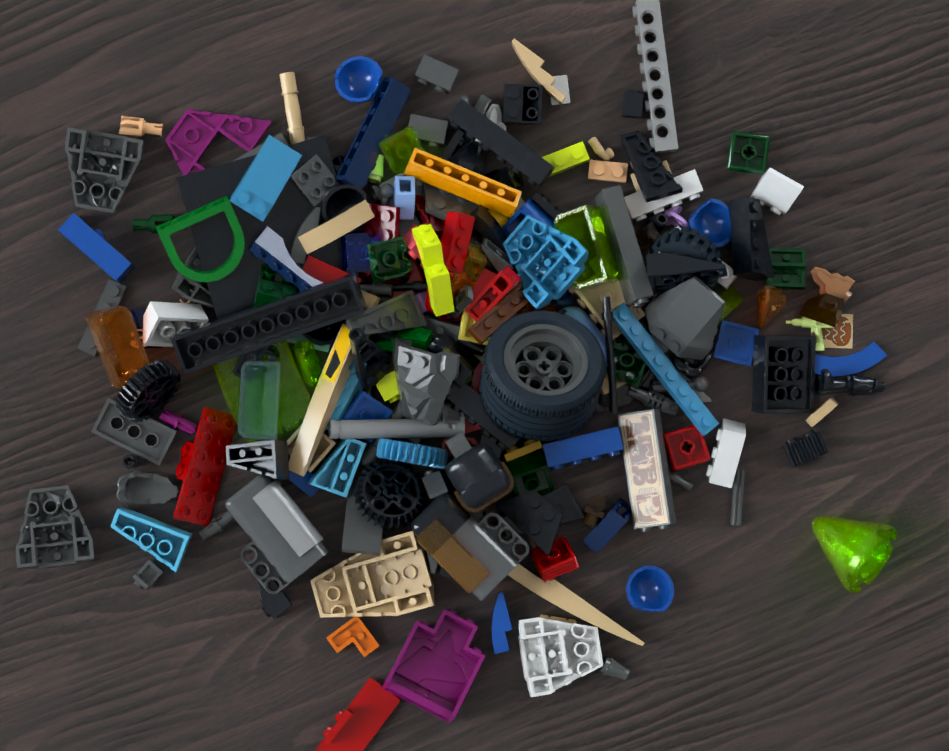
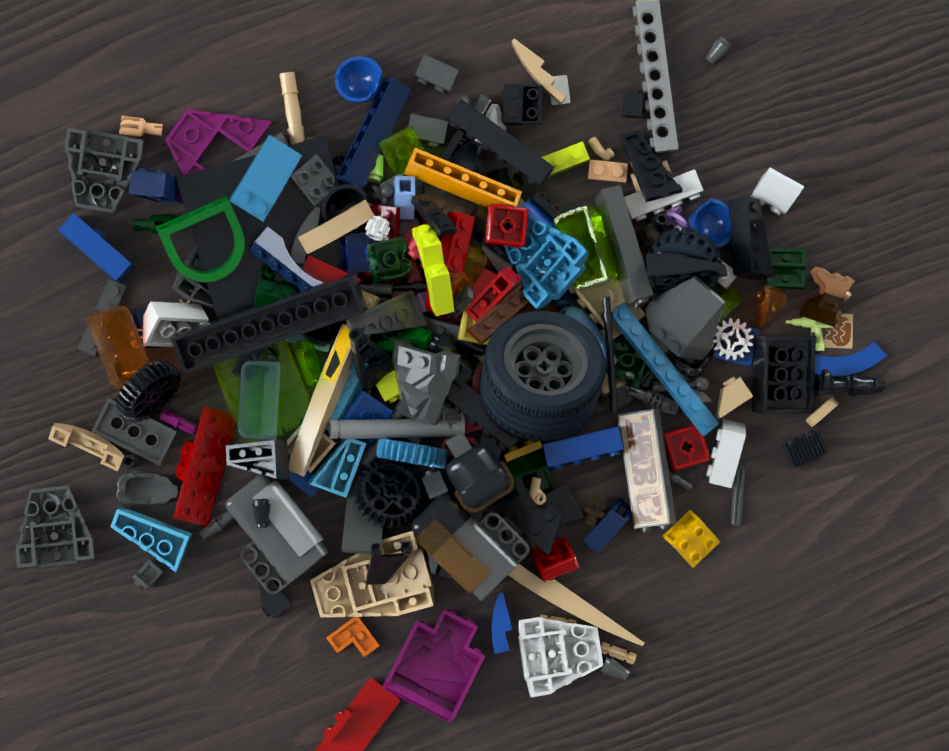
(89, 442): none -> tan slope
(155, 186): none -> dark blue brick
(261, 512): none -> black cone
(377, 228): none -> white gear
(384, 566): none -> black flag
(434, 215): none -> black plate
(516, 217): none -> red brick
(535, 491): none -> tan arm
(618, 653): none -> tan axle
(650, 589): blue cylinder -> none
(691, 538): none -> yellow bracket
(718, 50): none -> dark grey cone
(731, 396): none -> tan slope
(740, 341): none -> white gear
(758, 146): dark green brick -> none
(854, 548): clear neon green cone -> none

